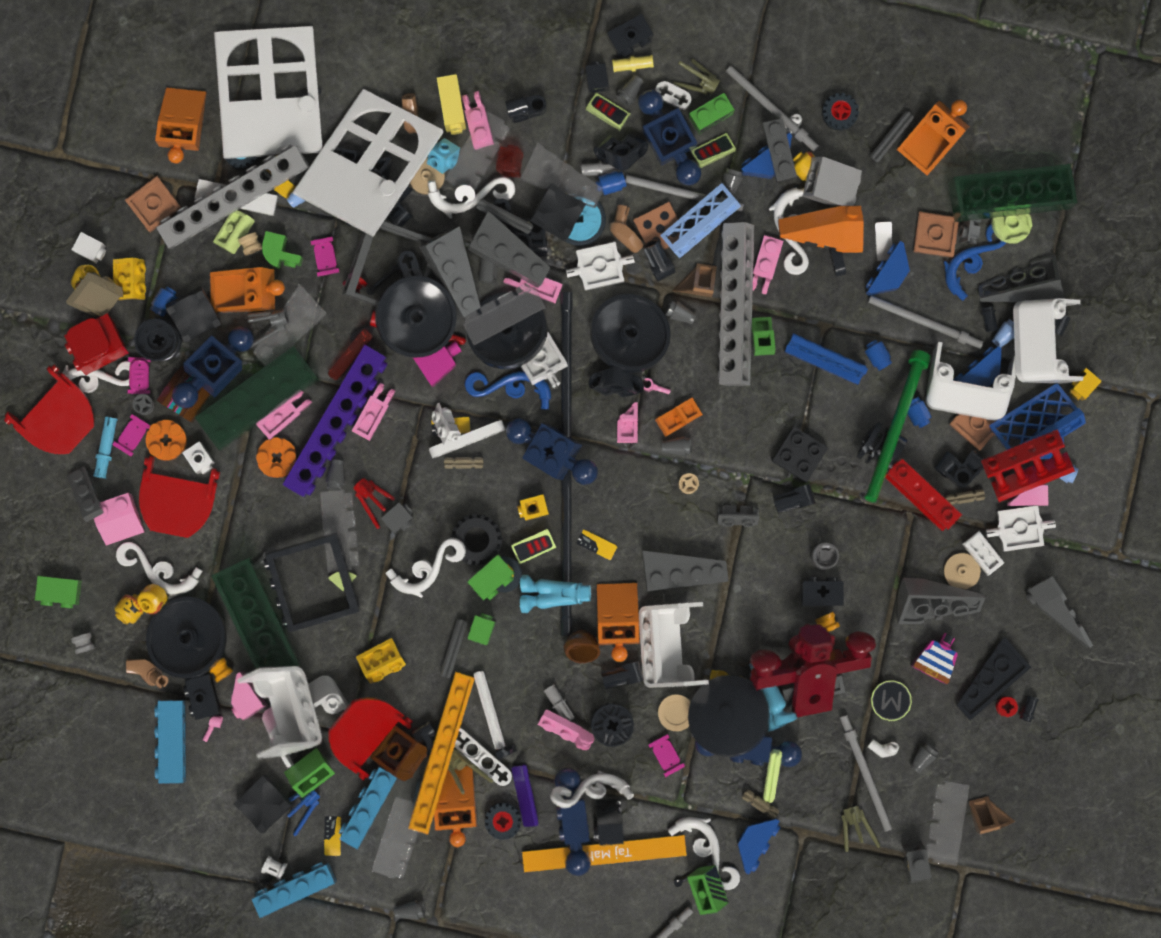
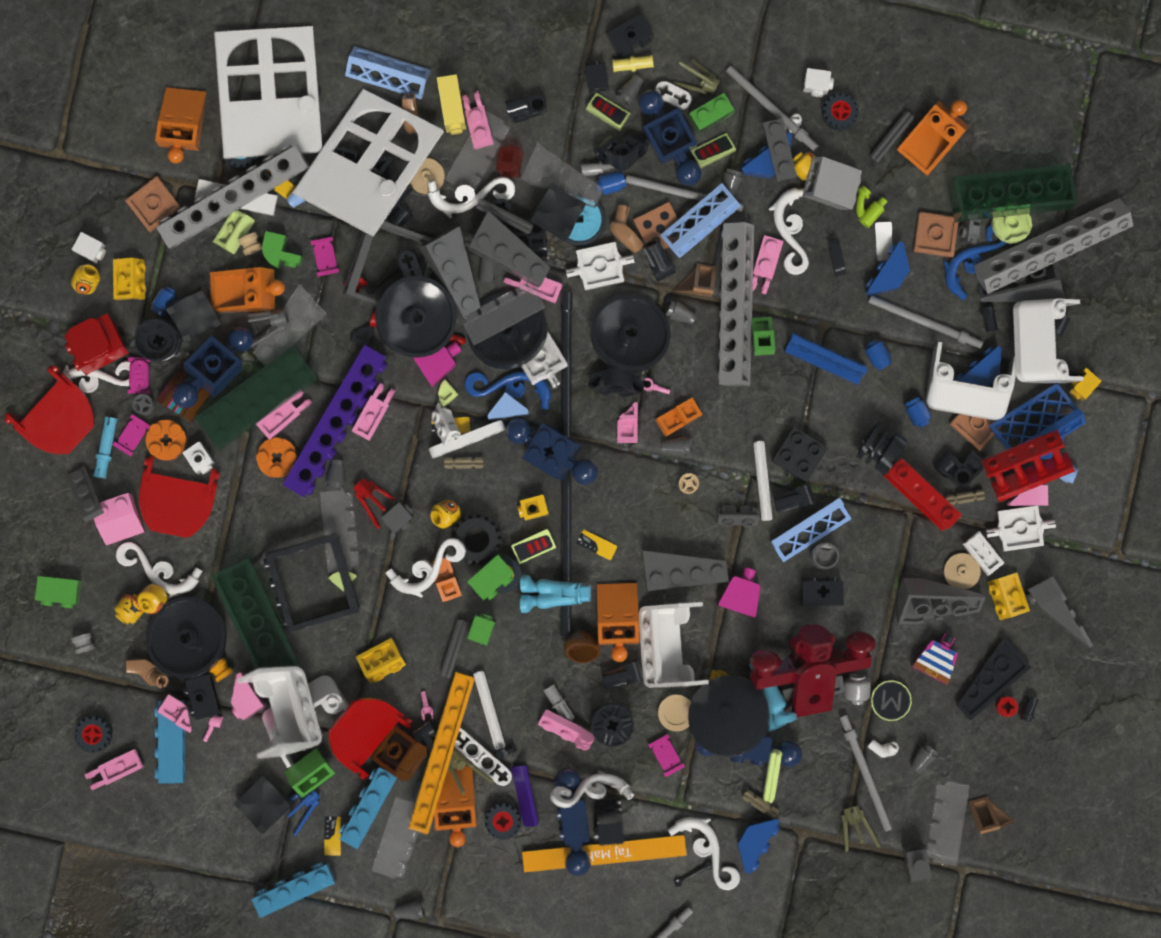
(86, 735): none -> black wheel
(95, 295): dark tan slope -> none
(116, 768): none -> bright pink hinge
(175, 711): none -> bright pink slope
(274, 868): white bush -> none
(350, 354): clear red axle -> none
(388, 66): none -> light blue fence
(426, 709): none -> bright pink hand
(443, 156): medium azure brick -> none
(445, 514): none -> yellow head
(446, 393): none -> yellowish green tile
(446, 581): none -> orange slope
(507, 408): none -> light blue slope
(707, 889): bright green brick -> none
(742, 594): none -> dark pink torso
(762, 480): none -> white axle
(807, 523): none -> light blue fence
(817, 82): none -> white brick
(828, 621): light orange wheel -> none
(832, 227): orange wedge -> none
(857, 688): none -> light grey head
(869, 216): none -> lime plant
(919, 361): green piece -> none
(1004, 334): light blue cone -> none
(1008, 596): none -> yellow bracket
(1053, 245): none -> light grey brick

